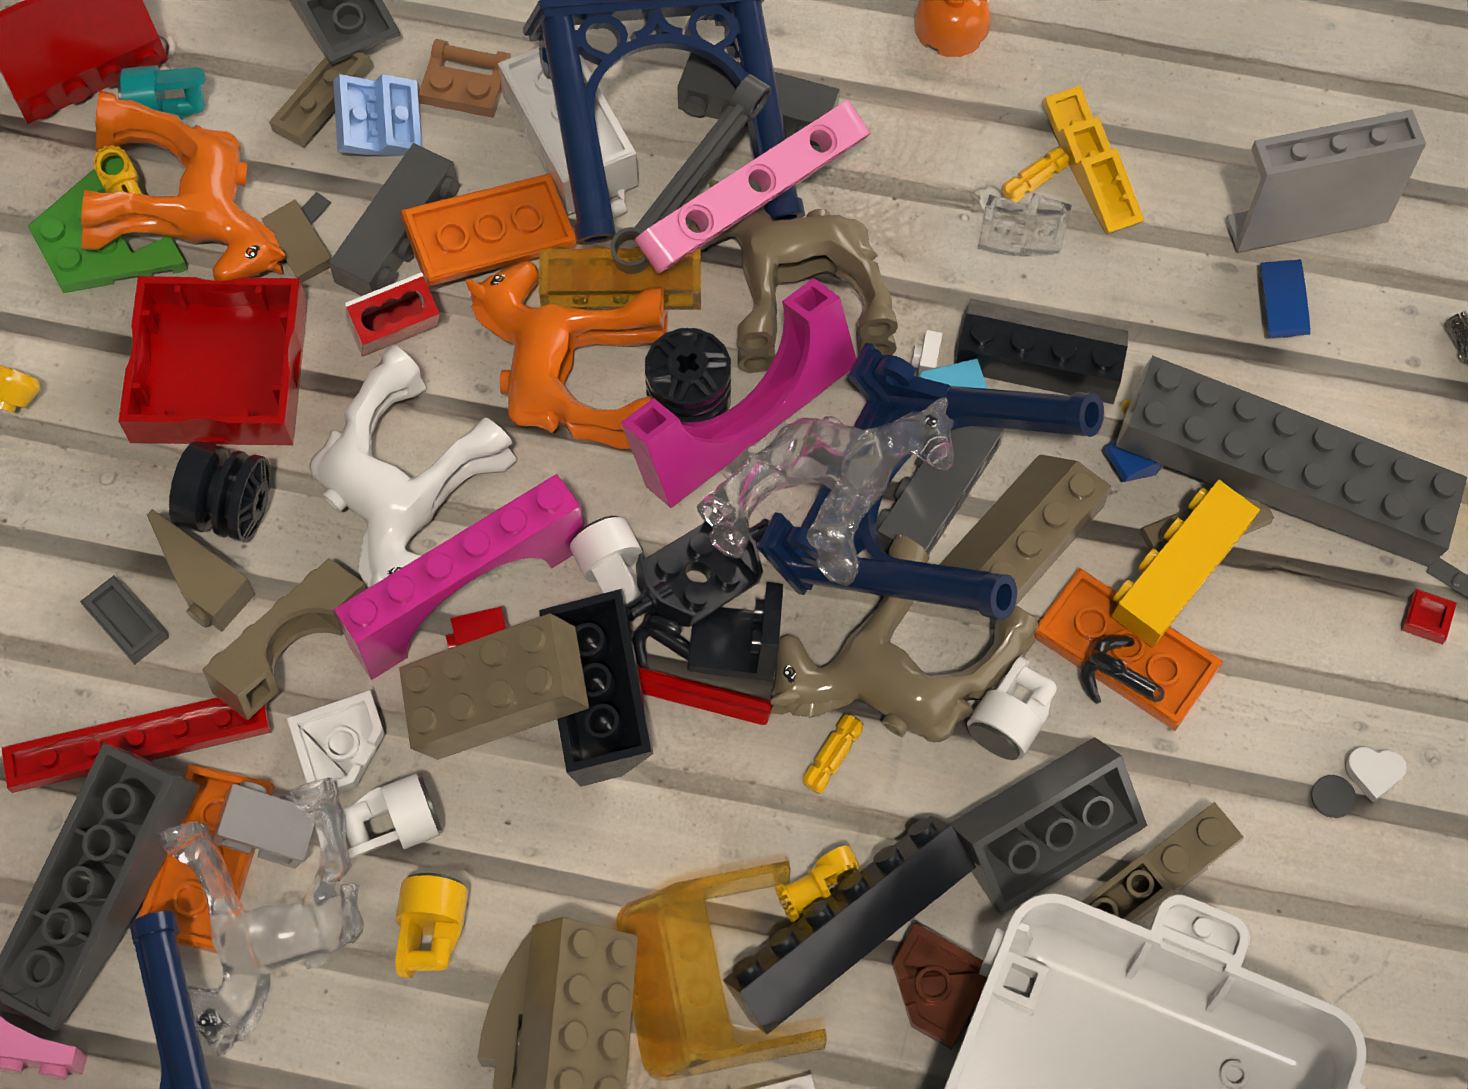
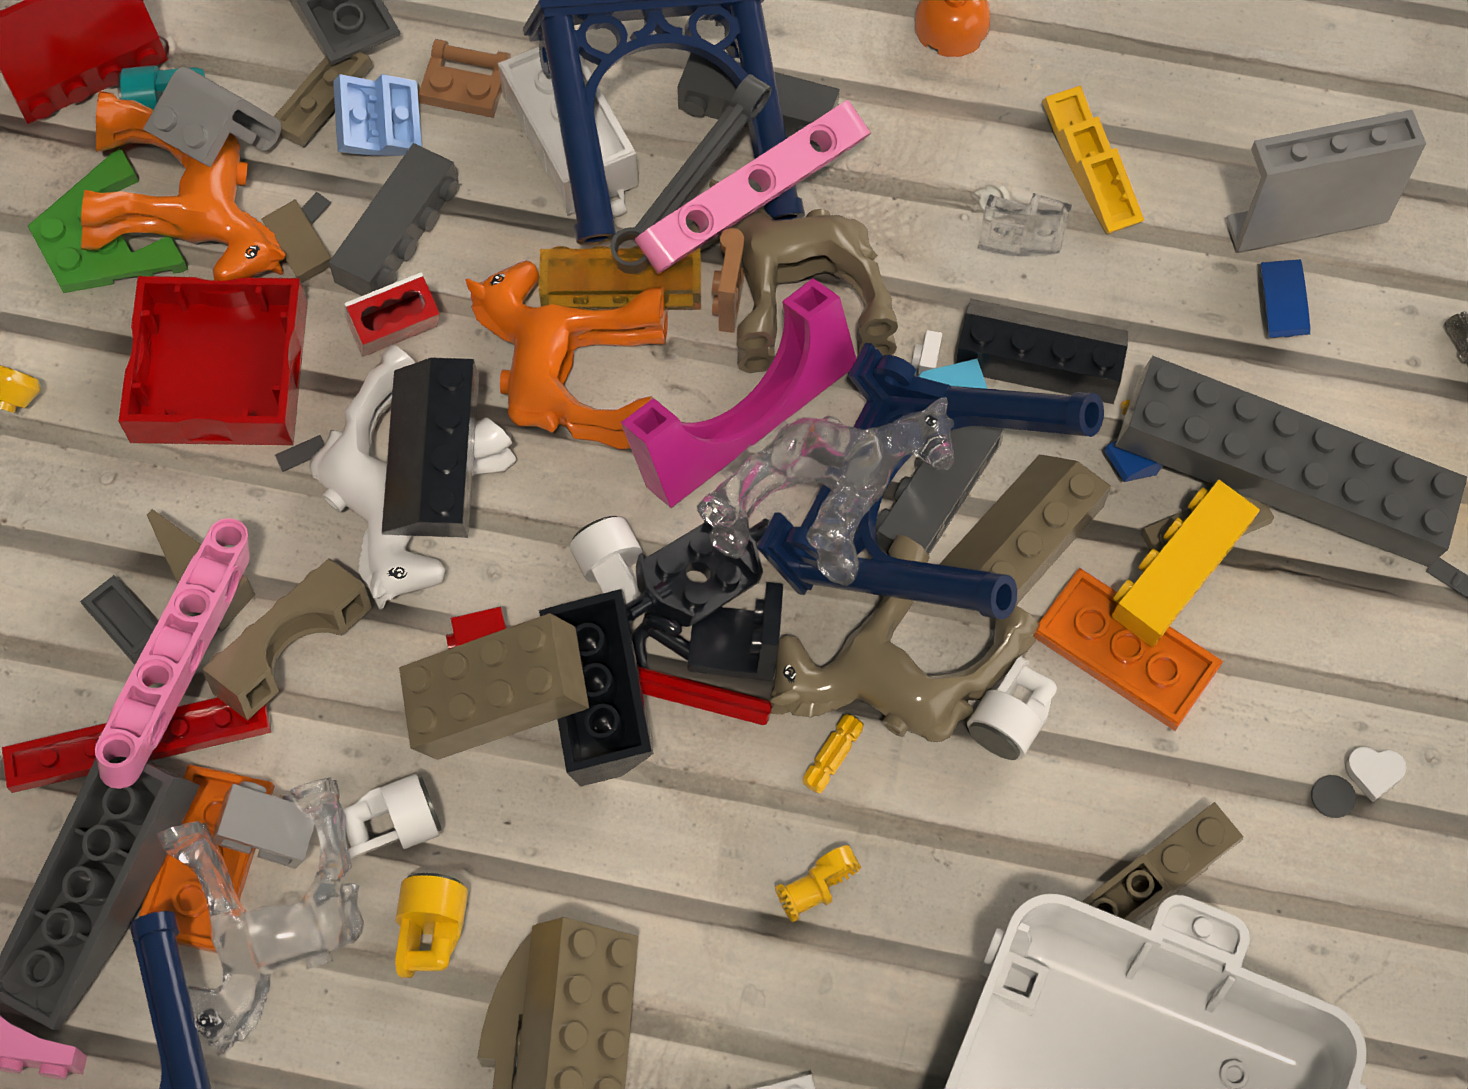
(125, 180): yellow connector -> none
(172, 654): none -> bright pink beam
(200, 114): none -> light grey piece
(219, 491): black wheel -> none
(299, 453): none -> dark grey piece
(338, 739): white plate -> none
(389, 612): dark pink arch -> none
(431, 449): none -> black slope
(487, 229): orange tile -> none
(678, 982): clear yellow windscreen -> none
(689, 374): black wheel -> none
(729, 282): none -> medium nougat plate
(849, 923): black brick -> none
(937, 984): copper plate -> none
(1035, 174): yellow axle -> none
(1050, 823): dark grey slope -> none
(1116, 669): black piece -> none
(1429, 616): red tile -> none

